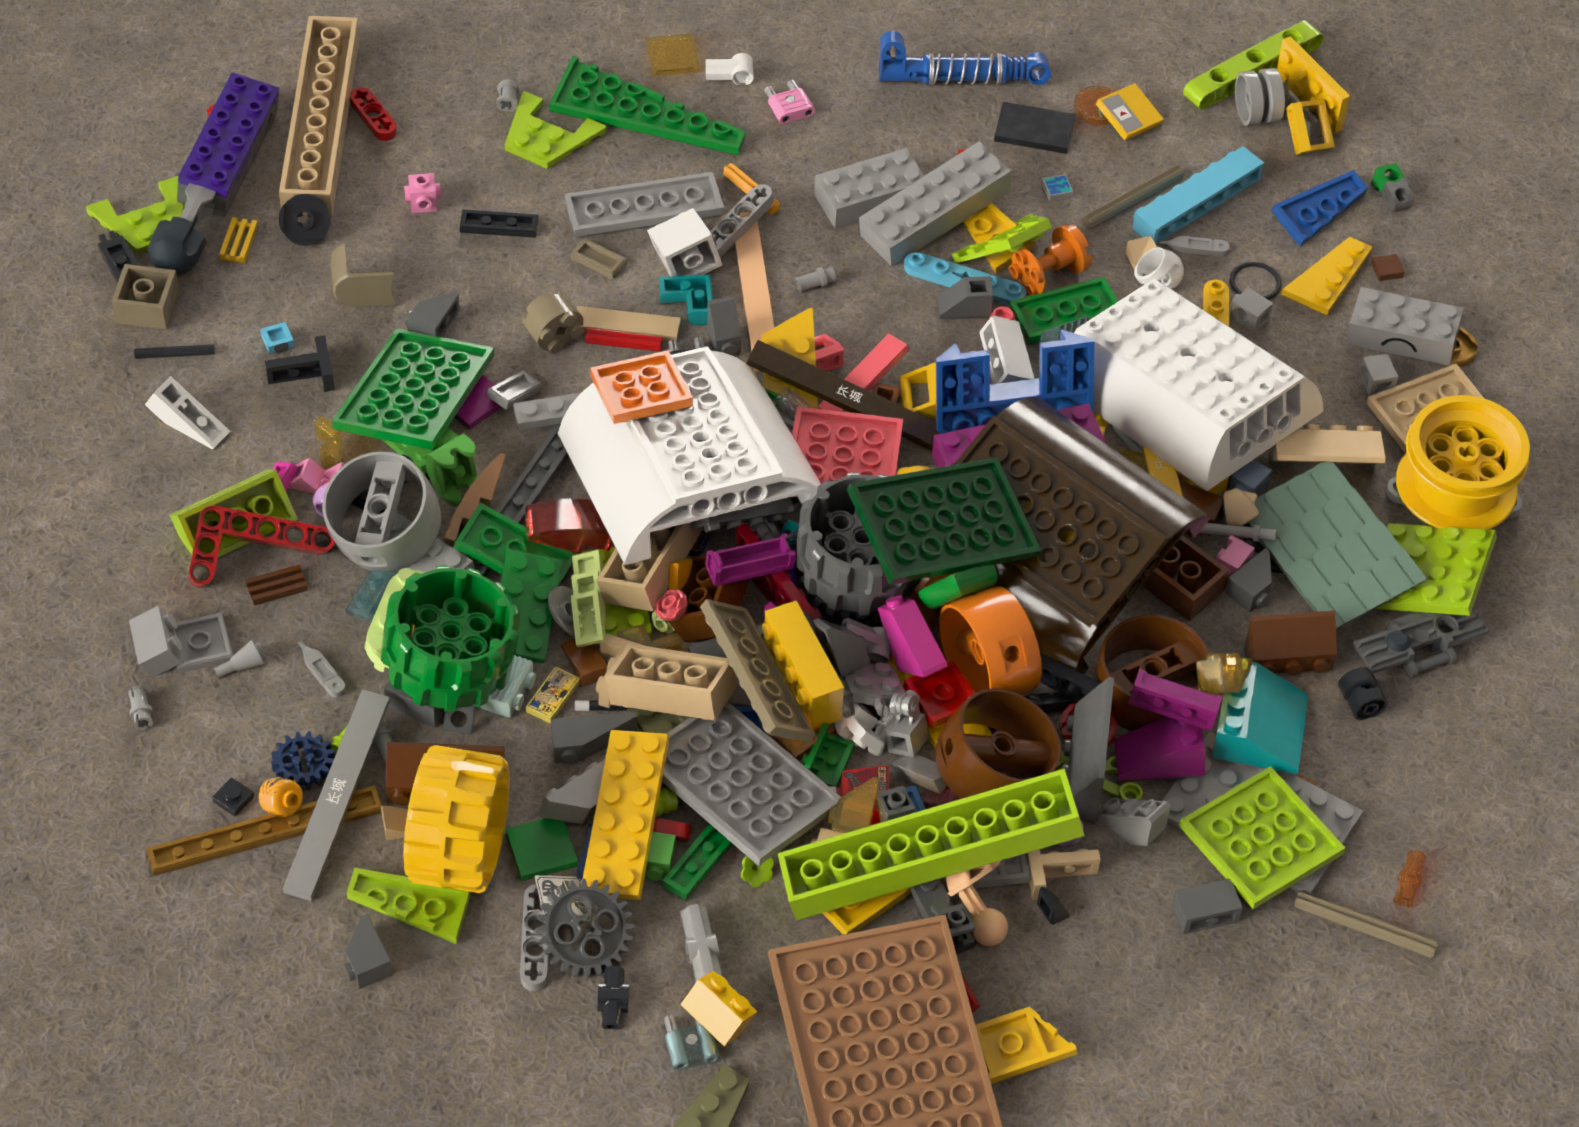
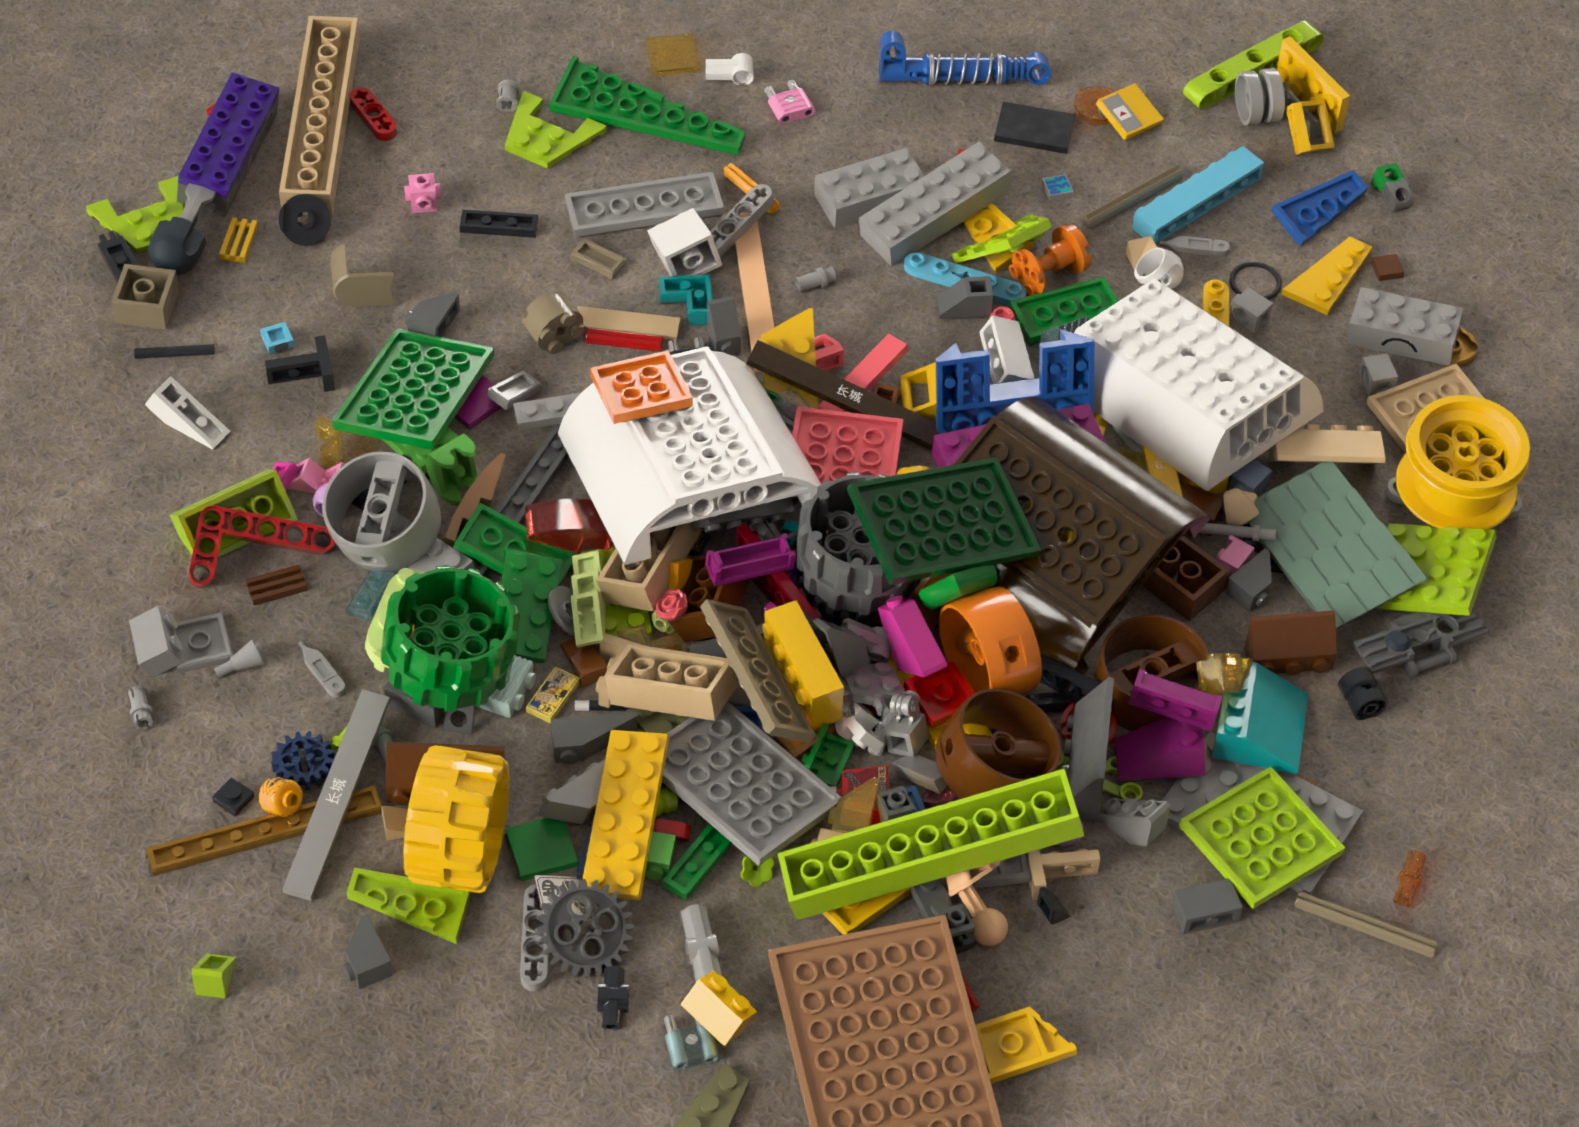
(213, 975): none -> lime slope

